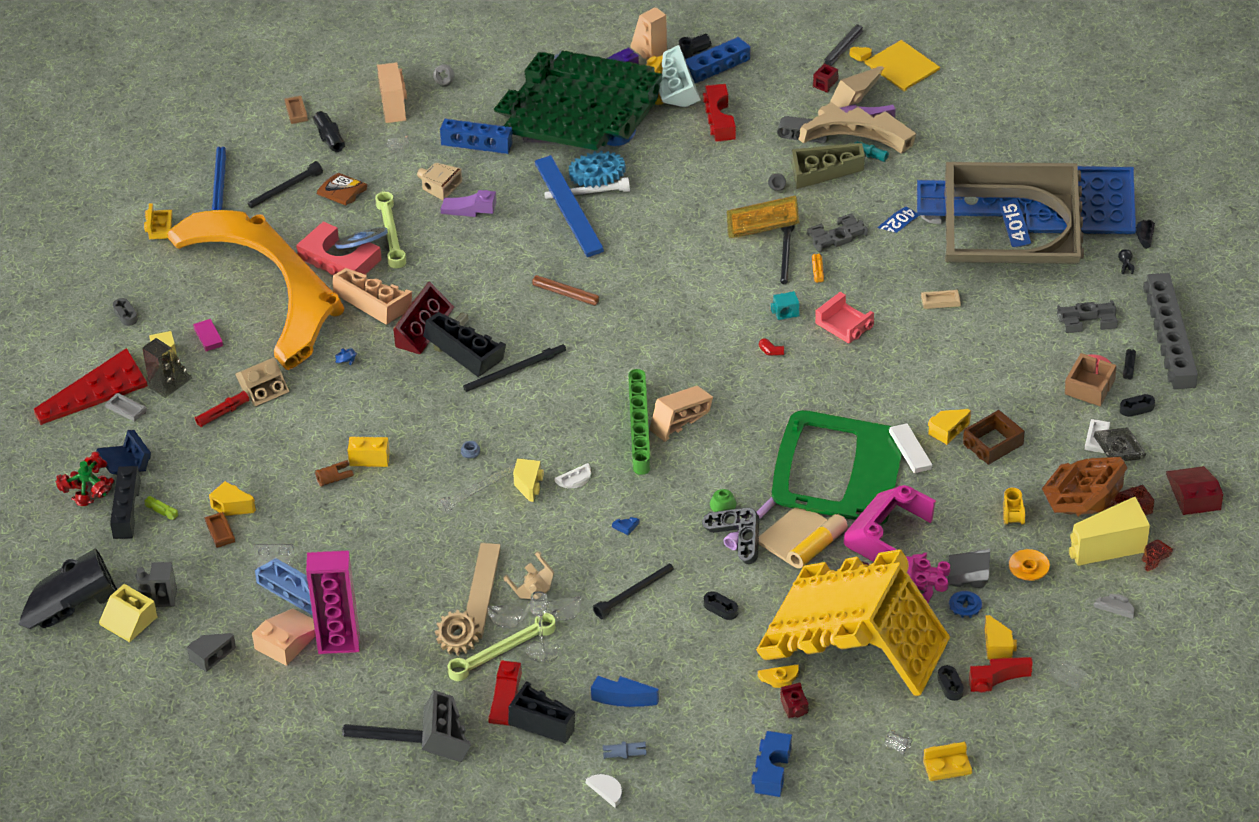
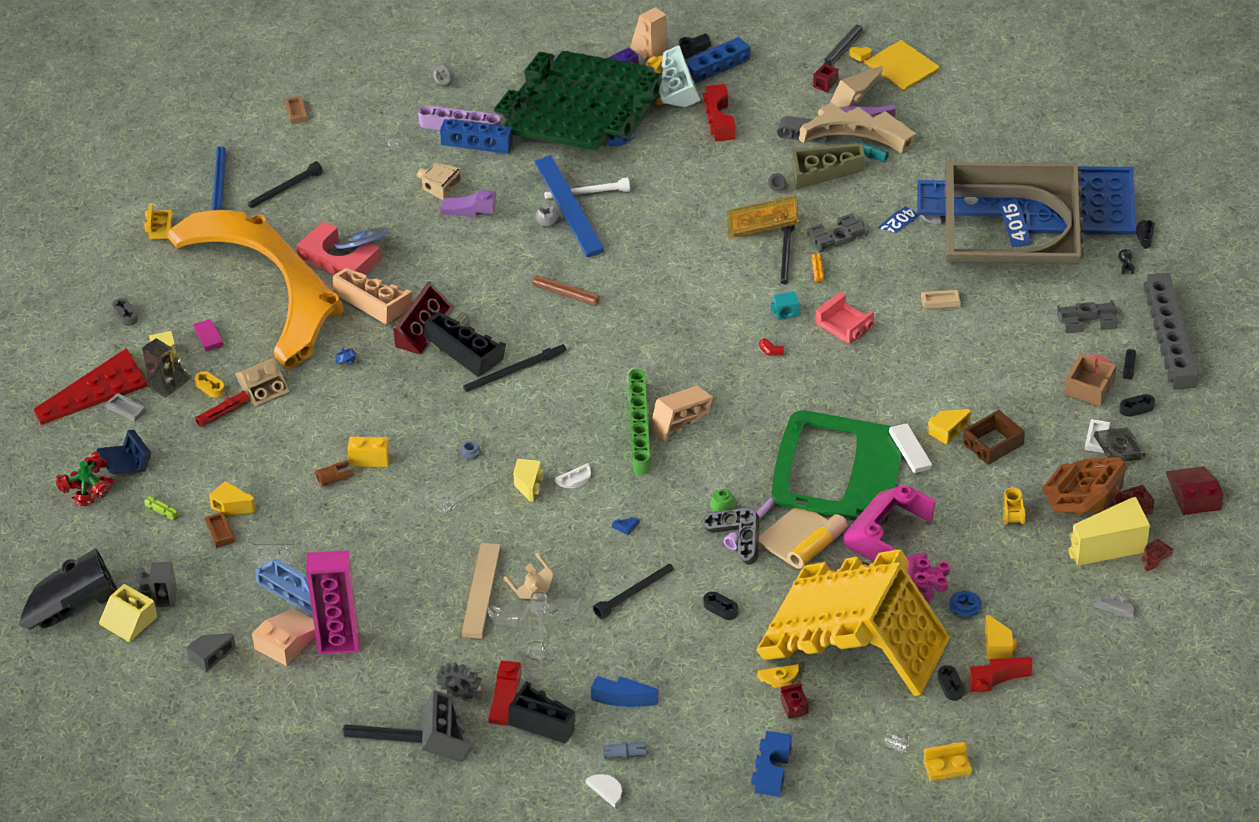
(126, 490): black arch -> none
(207, 386): none -> yellow beam
(329, 131): black piece -> none
(341, 189): dark orange slope -> none
(392, 92): light nougat wedge -> none
(392, 238): yellowish green piece -> none
(433, 117): none -> lavender beam
(455, 622): tan gear -> none
(459, 680): none -> dark grey gear
(499, 648): yellowish green piece -> none
(546, 215): none -> light grey piece
(597, 169): dark azure gear -> none
(969, 568): dark grey slope -> none
(1029, 564): light orange dish -> none

